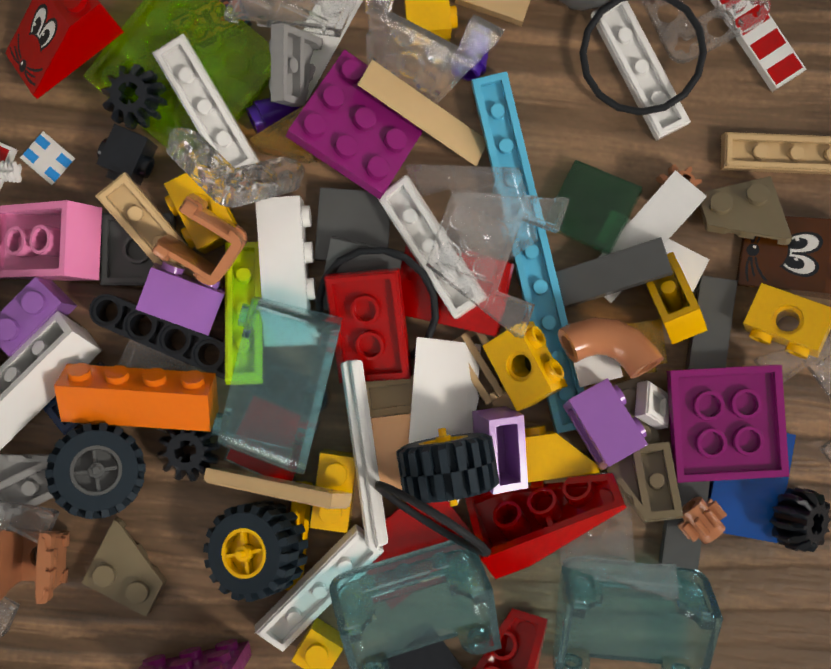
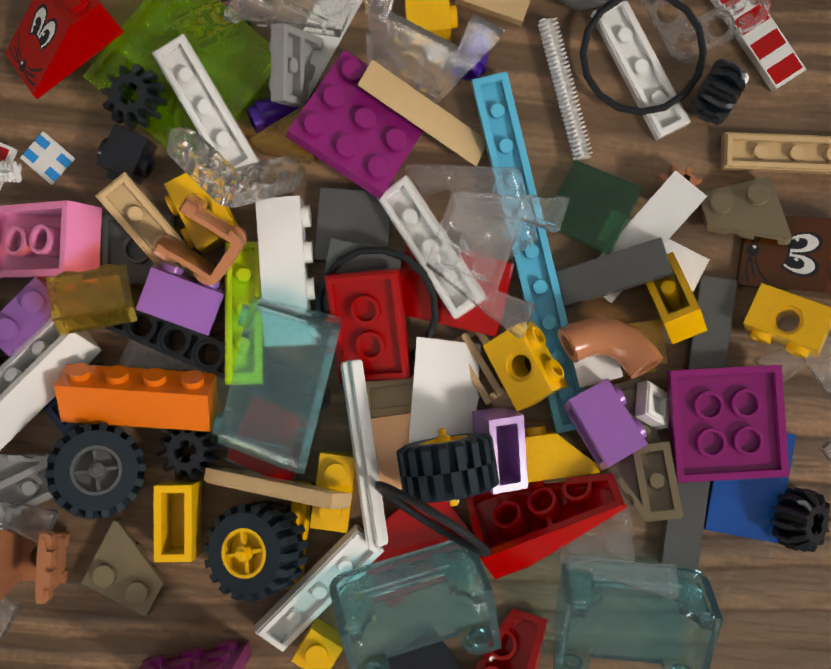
(91, 299): none -> clear yellow brick
(177, 520): none -> yellow brick
(563, 88): none -> white axle
(702, 520): nougat gear -> none
(719, 91): none -> black gear

